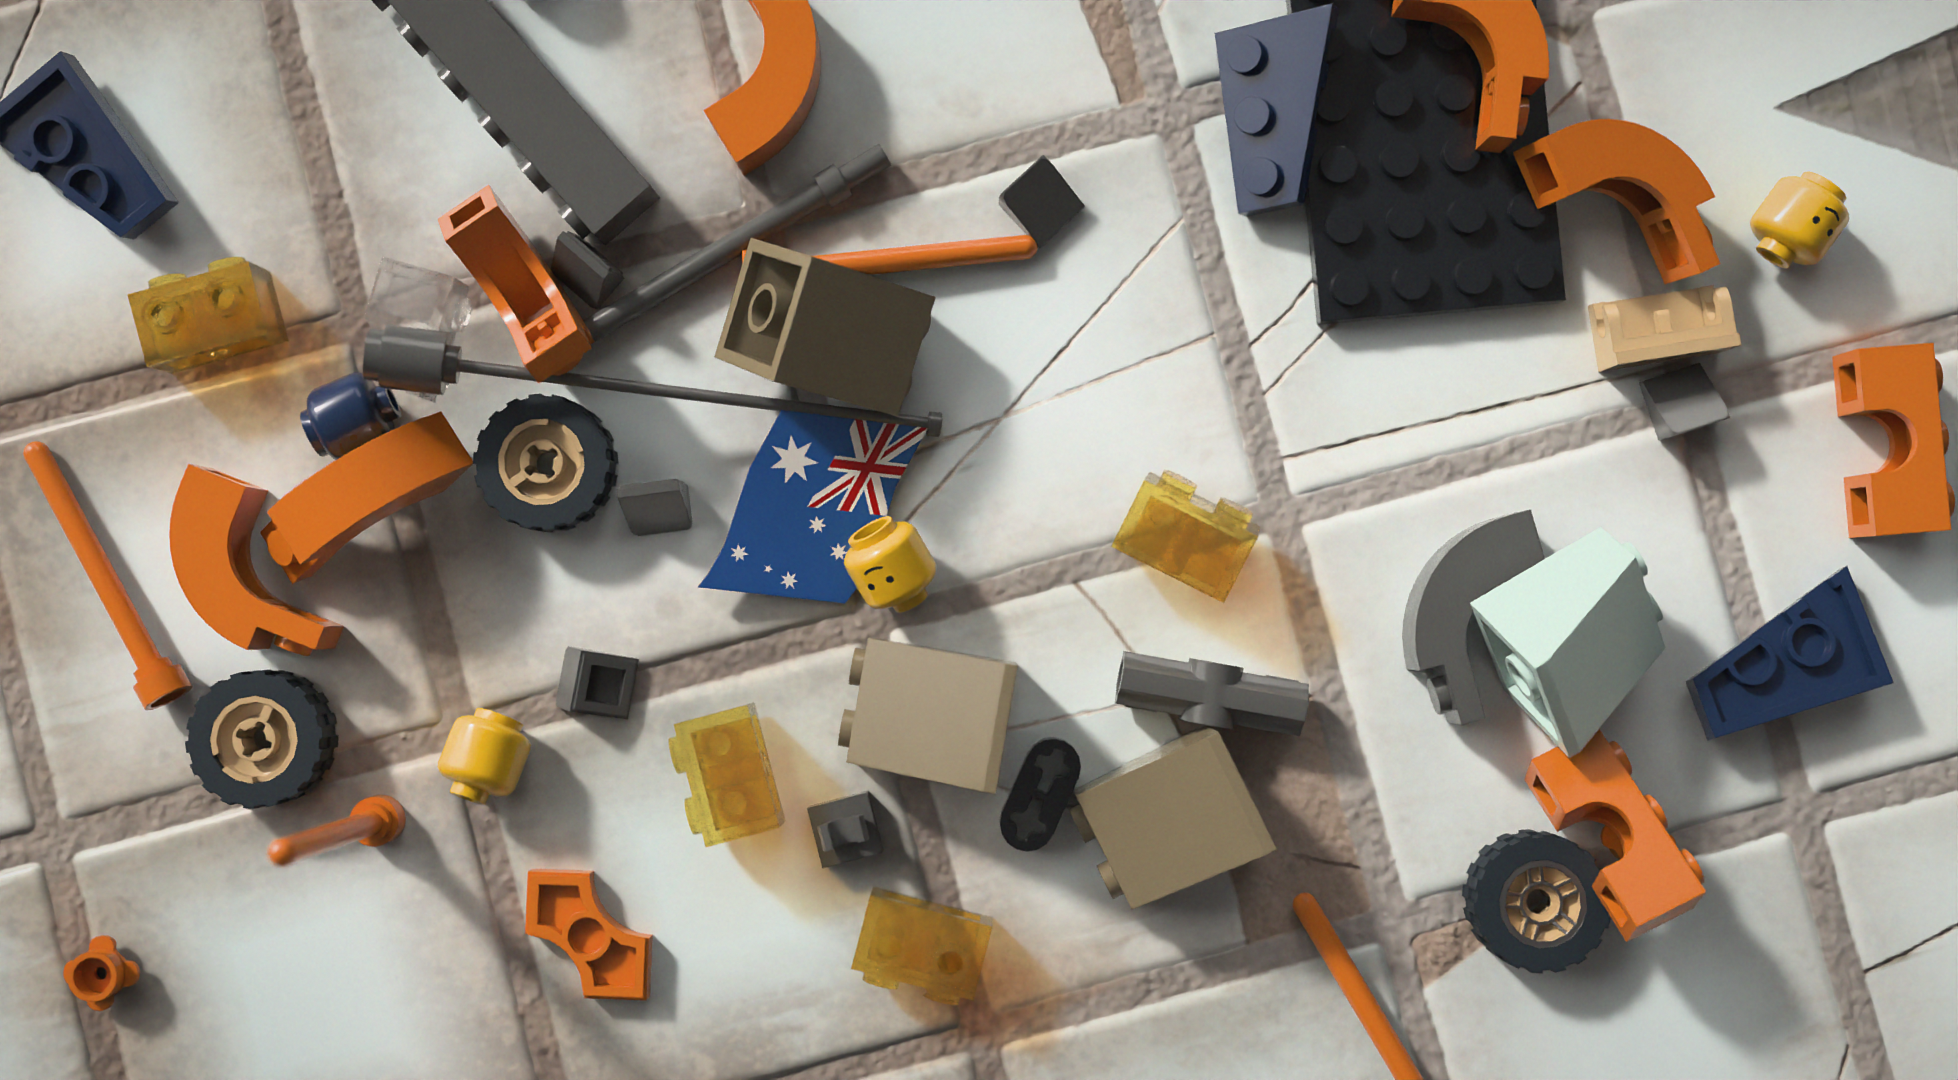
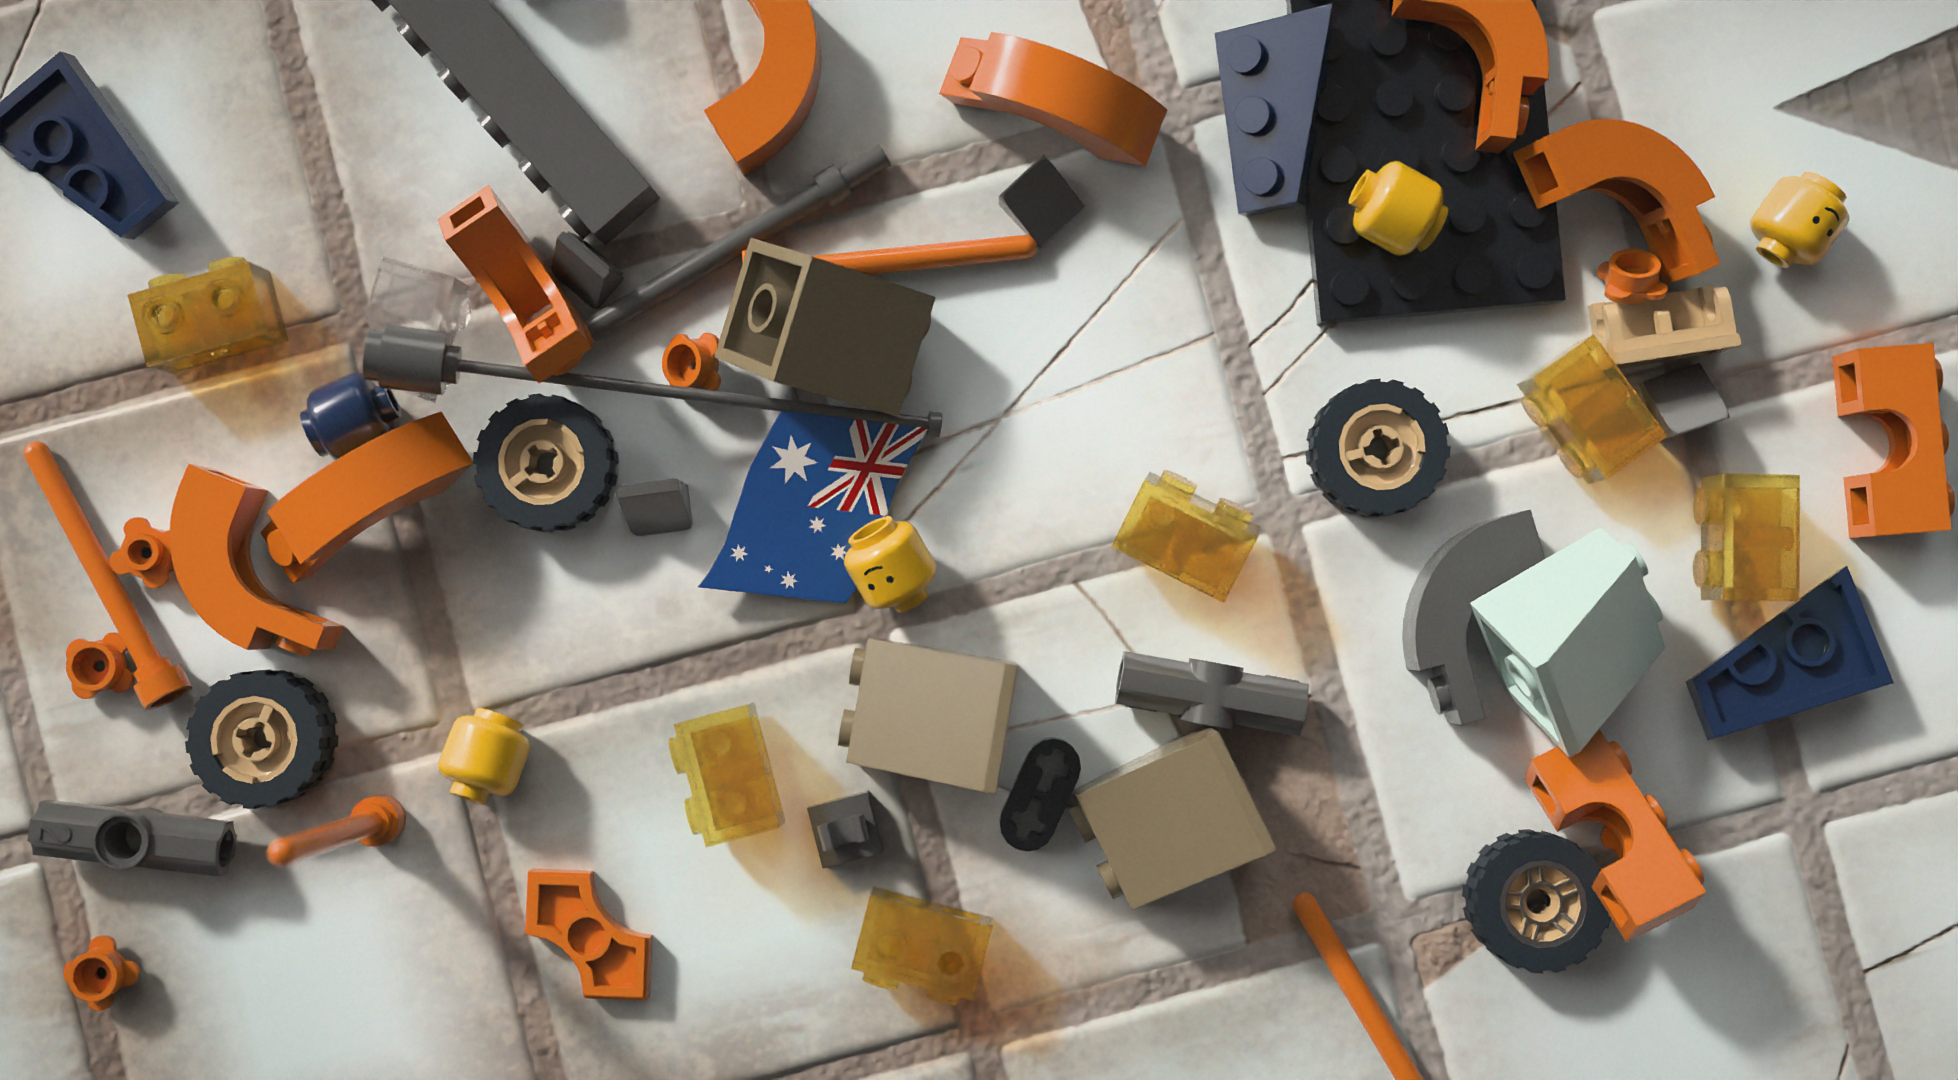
(82, 670): none -> orange plate
(99, 836): none -> dark grey piece
(129, 557): none -> orange plate
(596, 683): dark grey slope -> none
(680, 359): none -> orange plate
(1056, 90): none -> orange arch
(1398, 208): none -> yellow head
(1413, 440): none -> black wheel
(1590, 411): none -> clear yellow brick
(1632, 277): none -> orange plate
(1748, 537): none -> clear yellow brick

